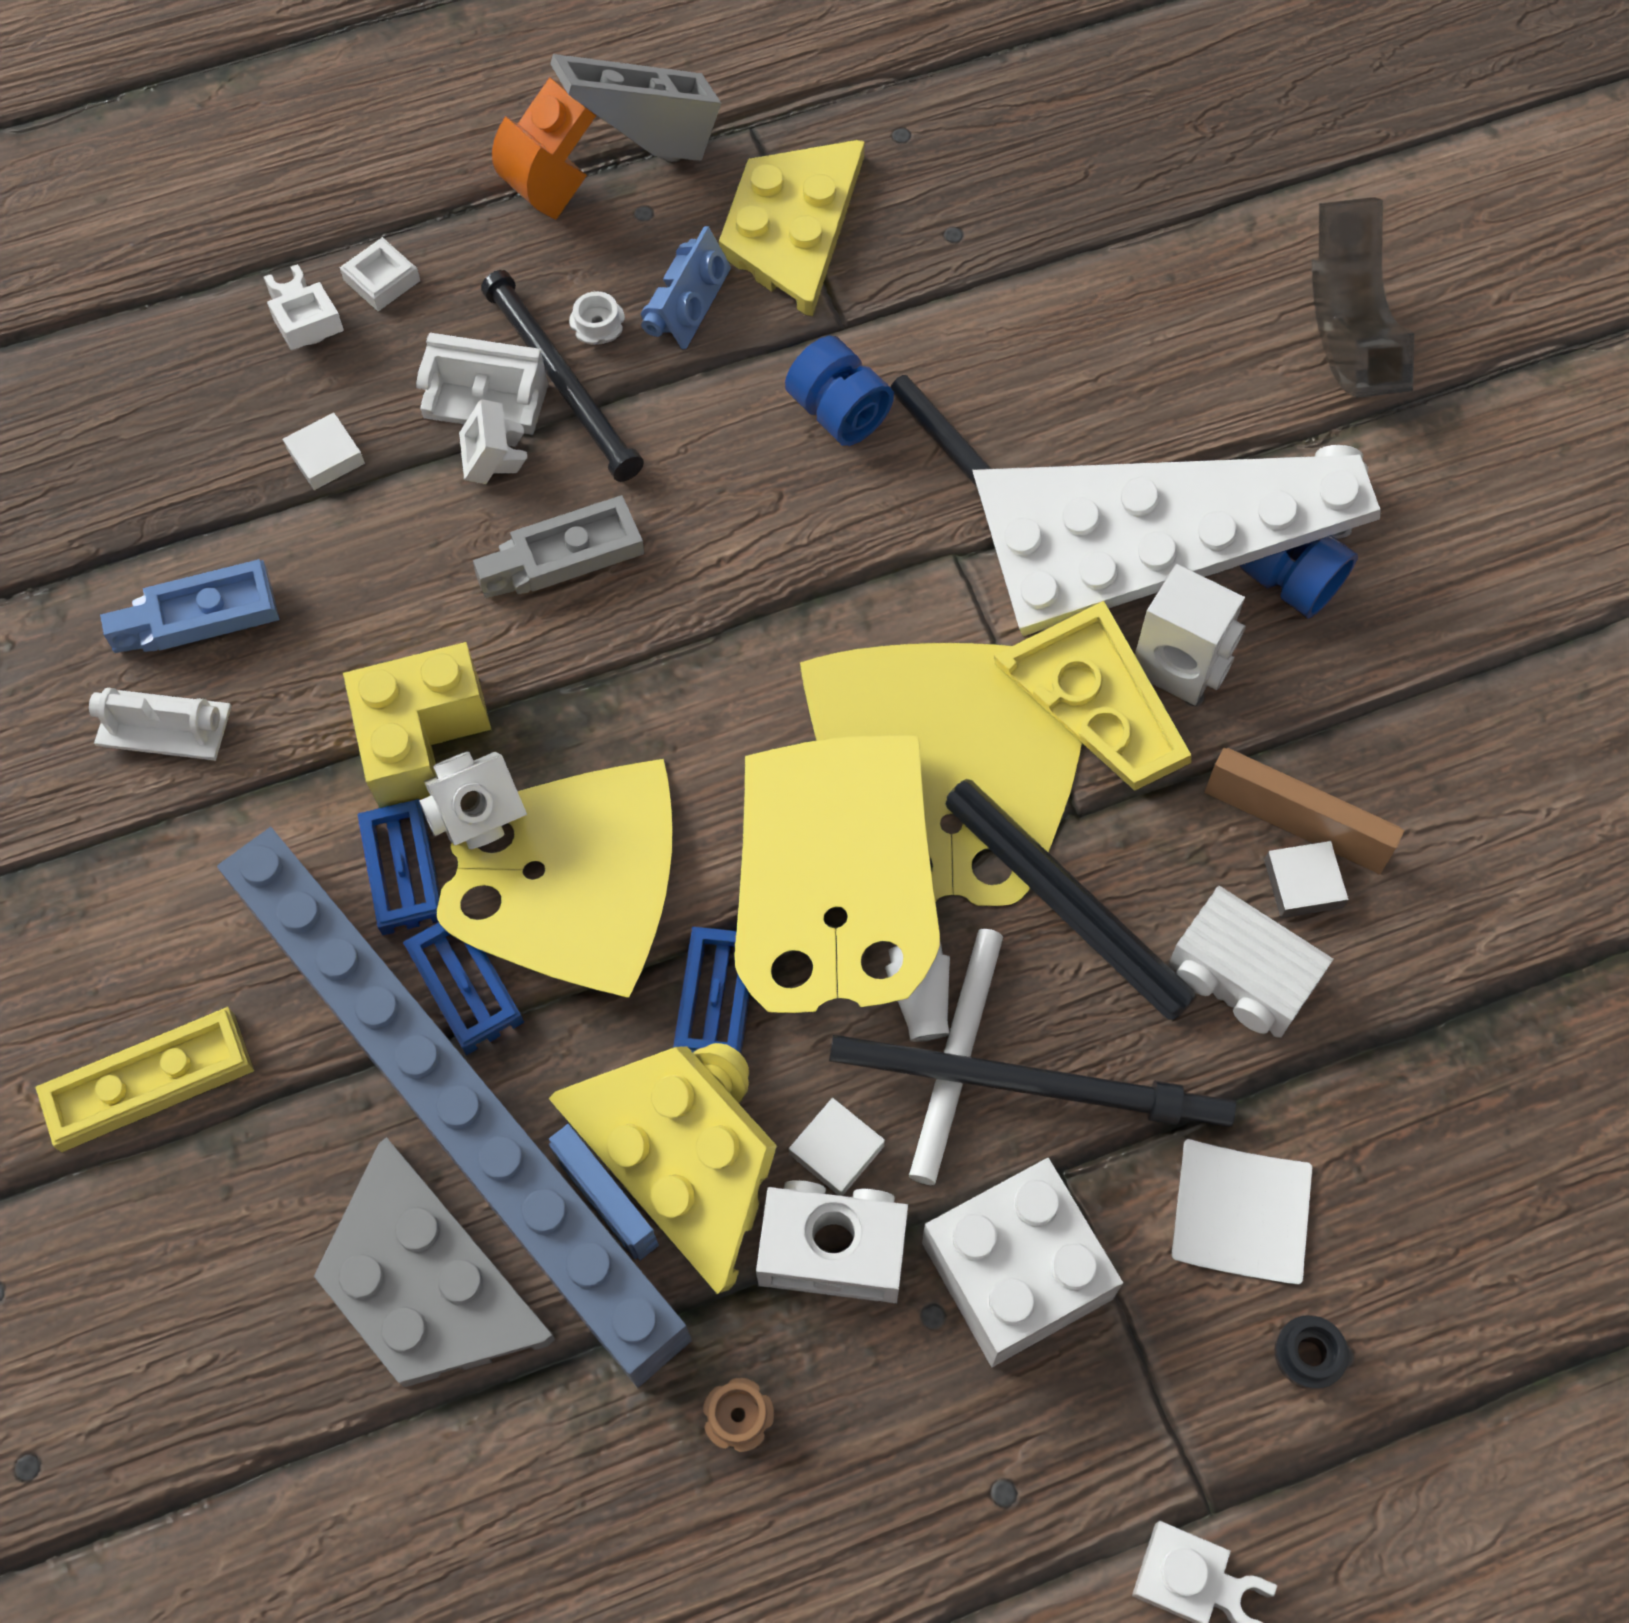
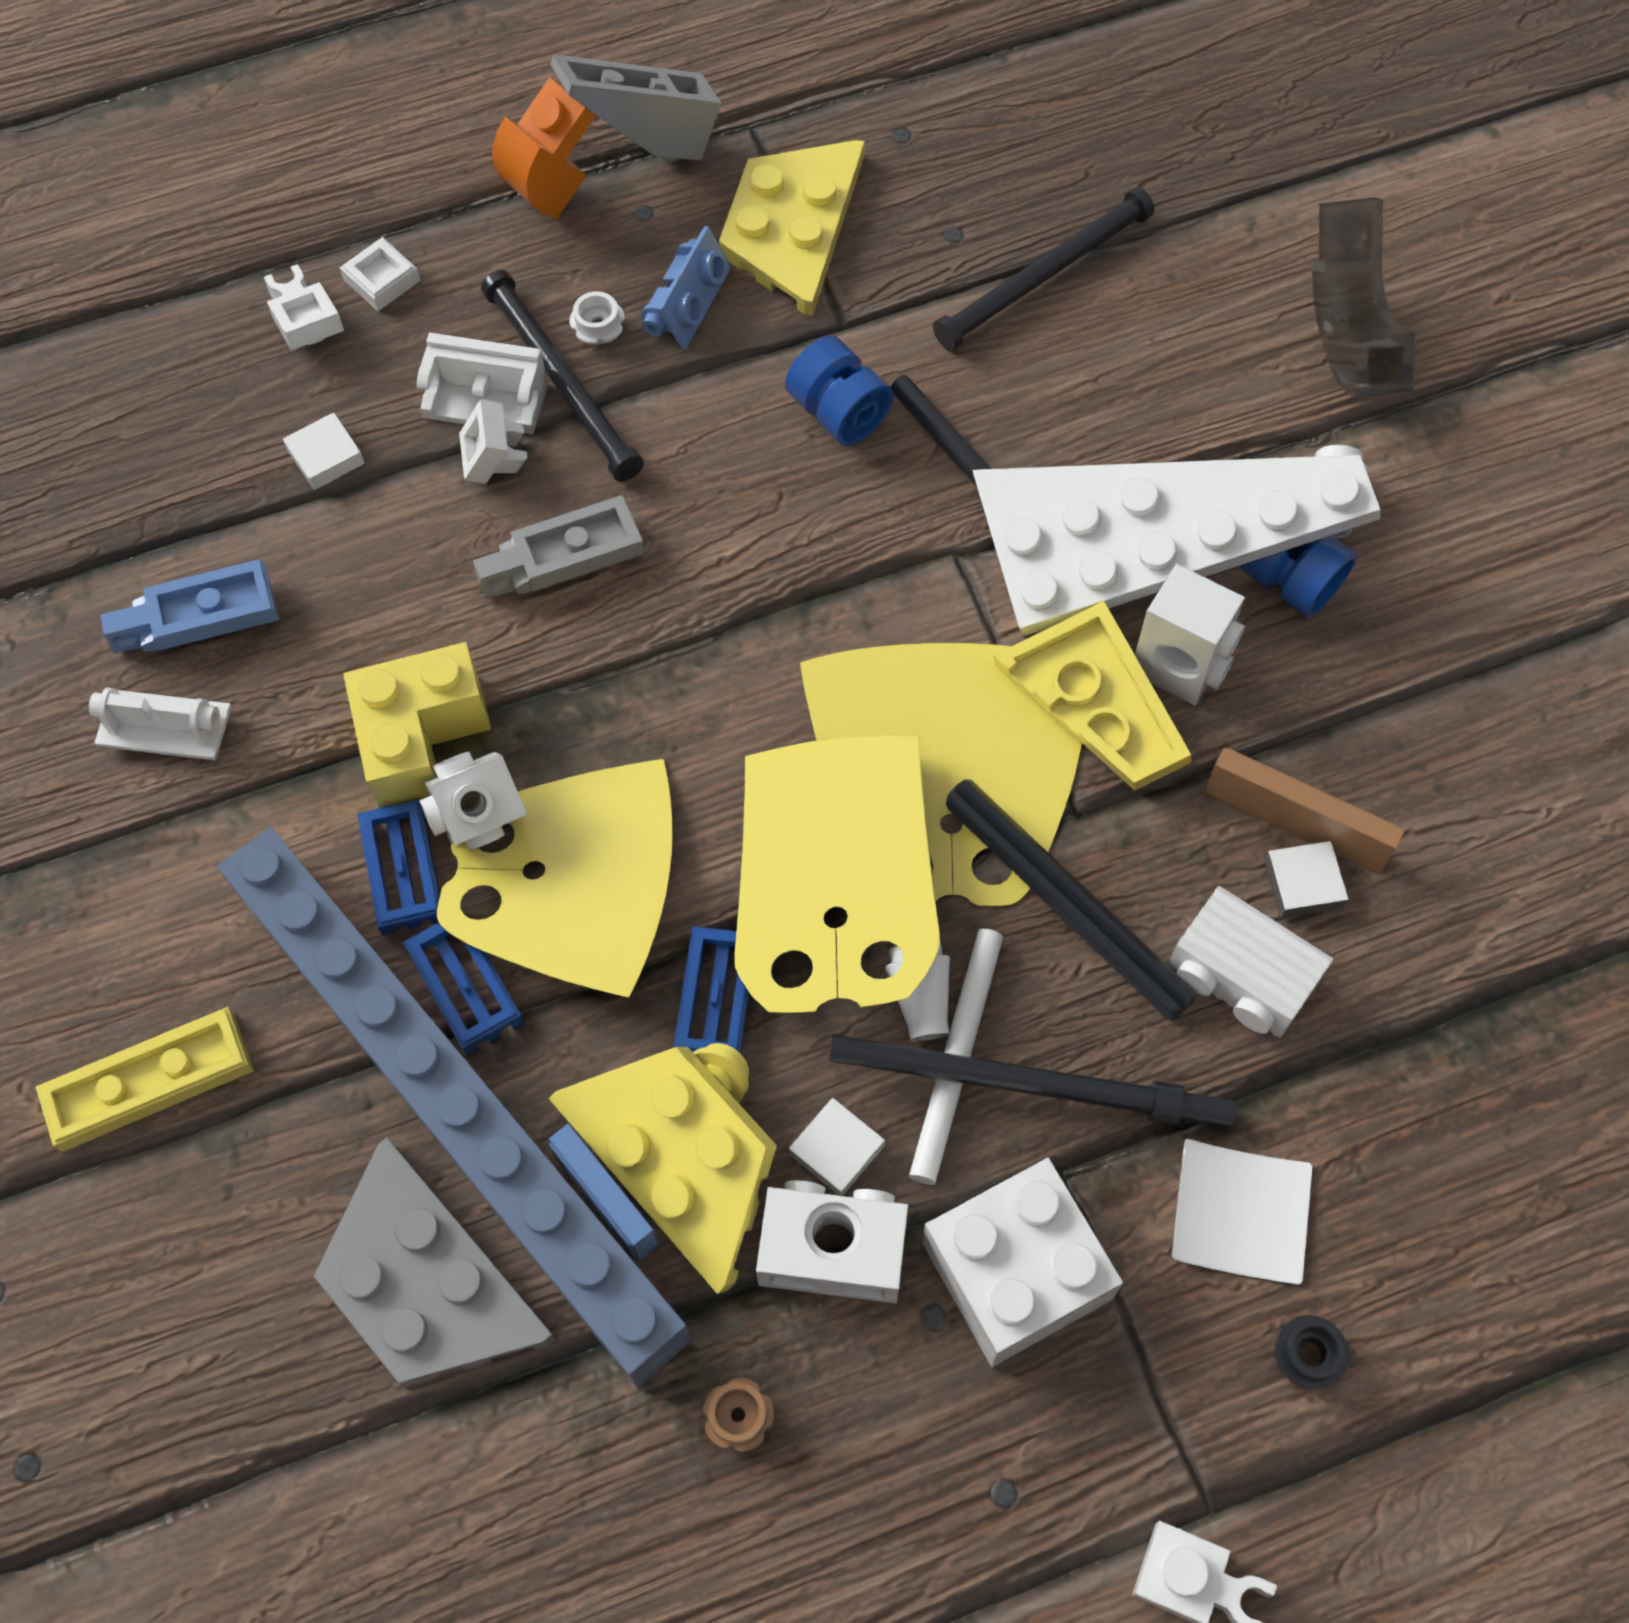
(1136, 207): none -> black bar

